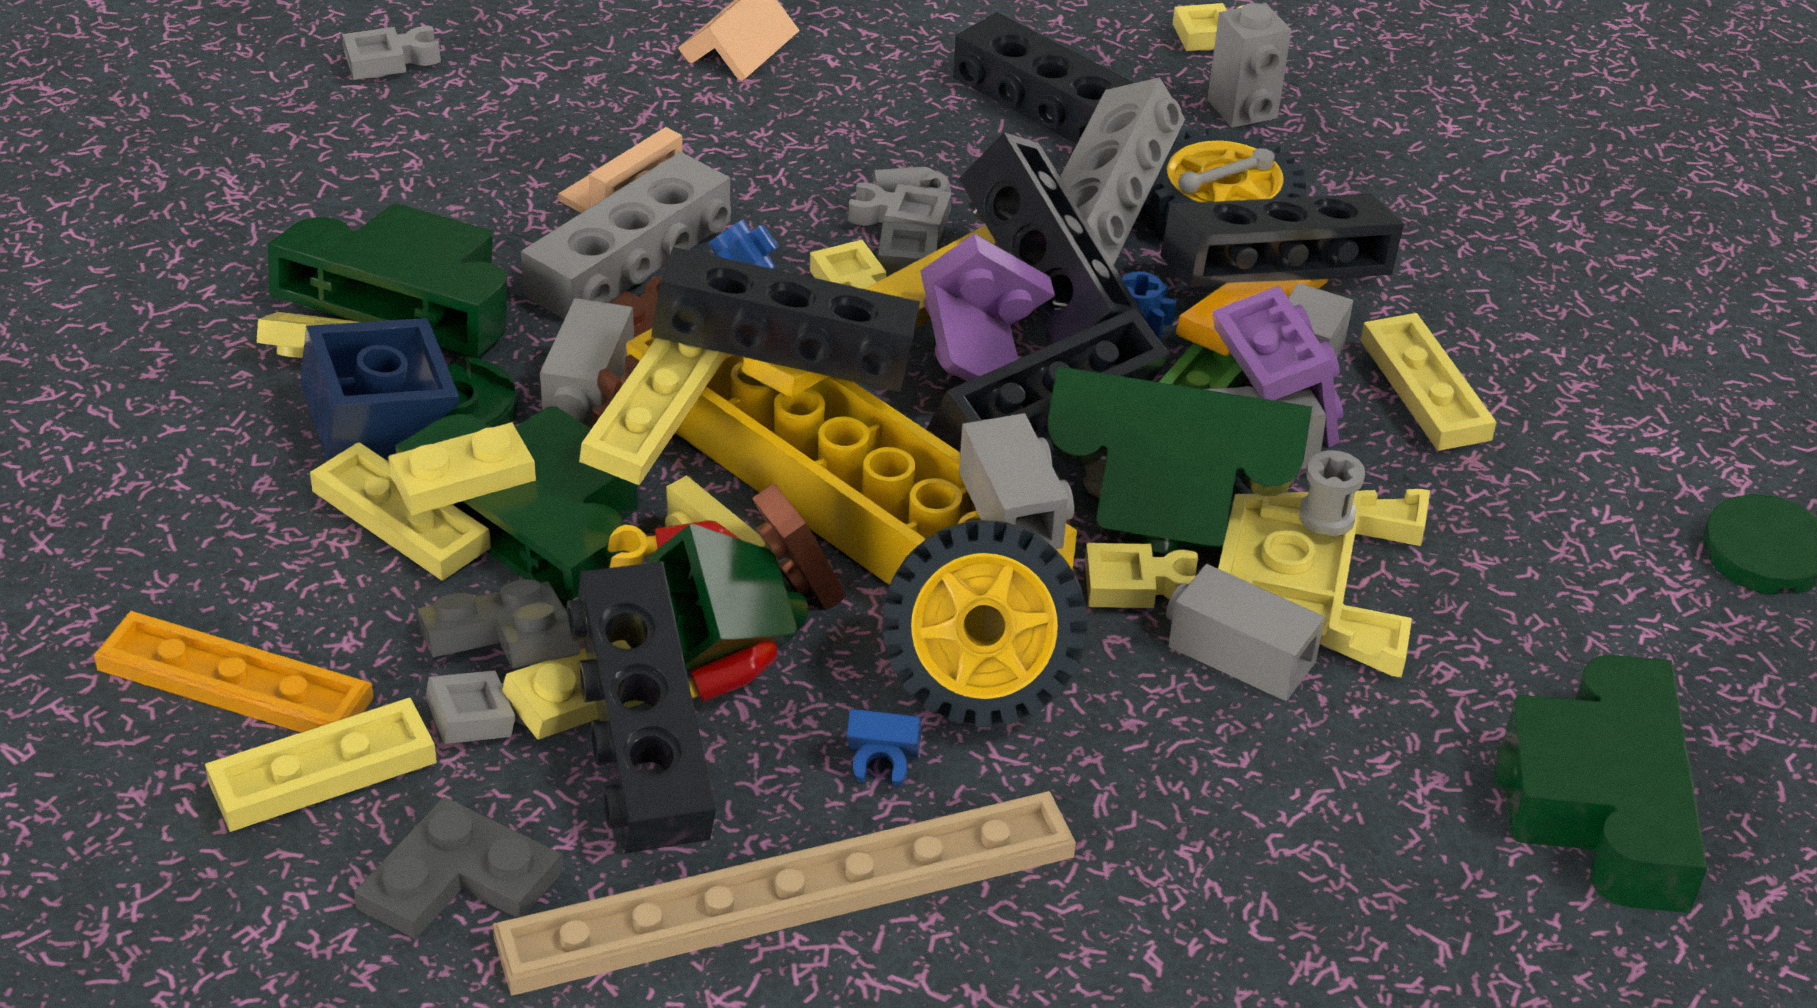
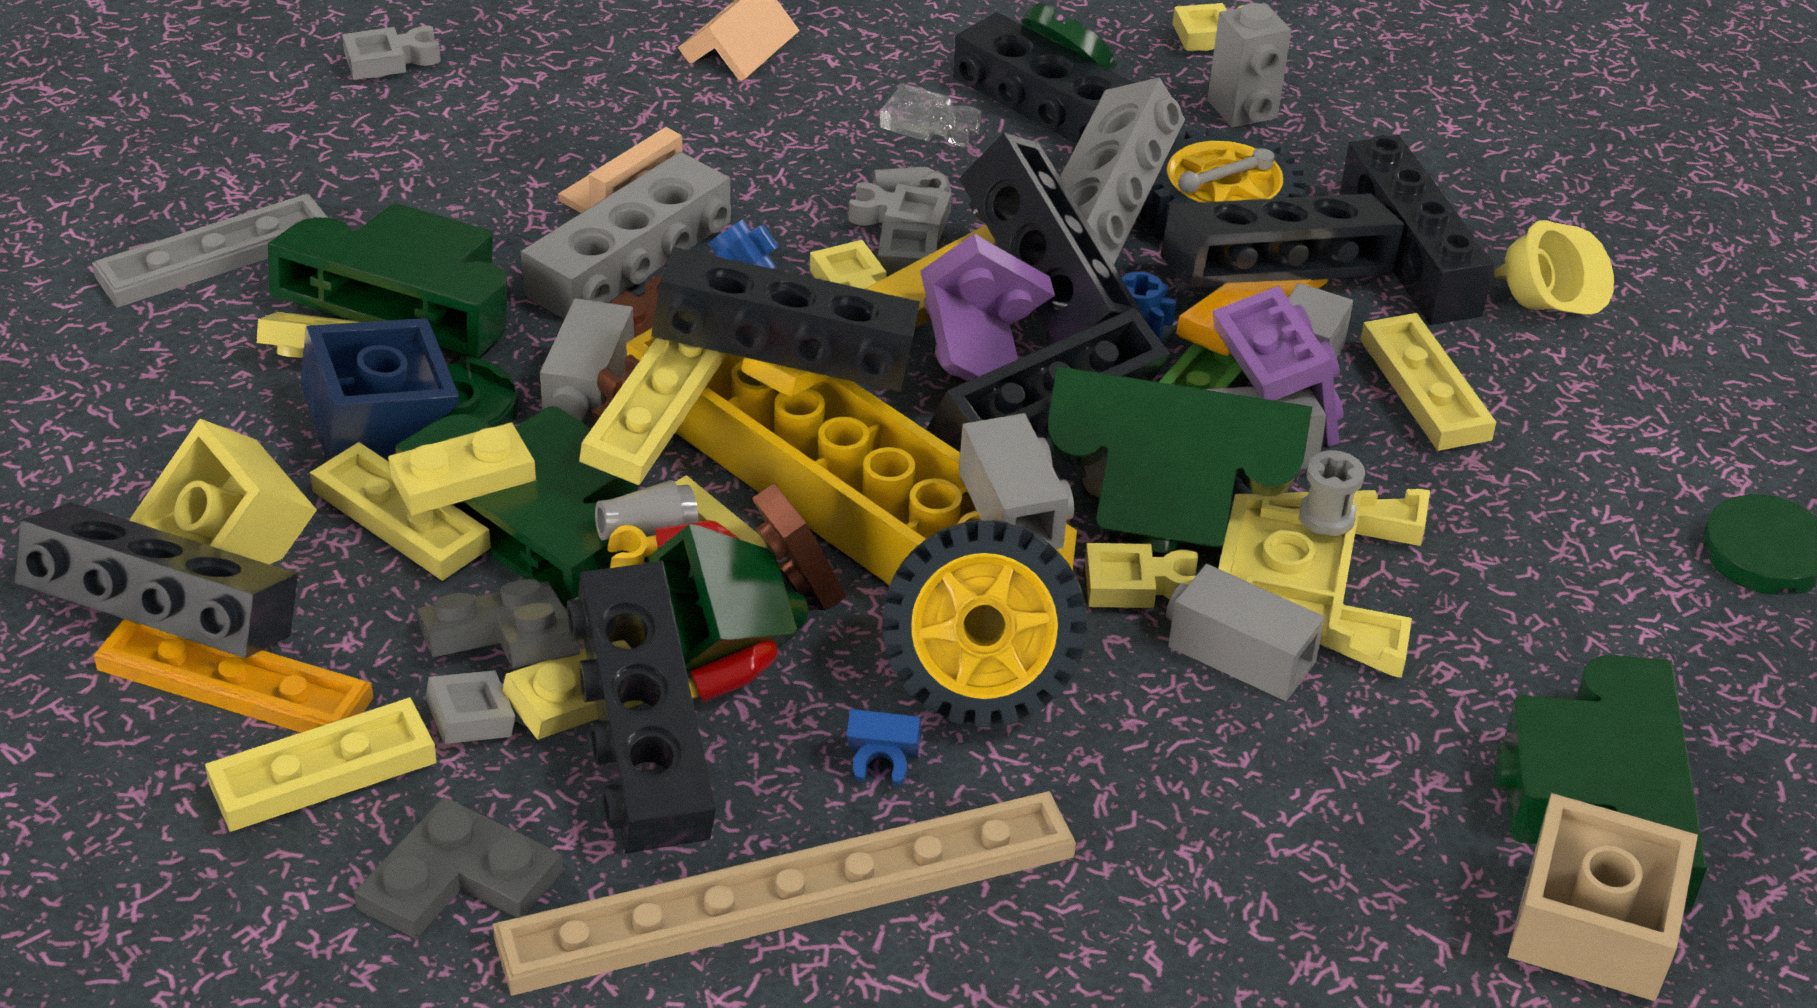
(156, 579): none -> black brick
(199, 252): none -> light grey tile
(227, 496): none -> light yellow slope
(647, 509): none -> light grey cone
(926, 113): none -> clear plate
(1069, 34): none -> dark green tile
(1437, 252): none -> black brick
(1558, 269): none -> light yellow piece
(1604, 897): none -> tan slope

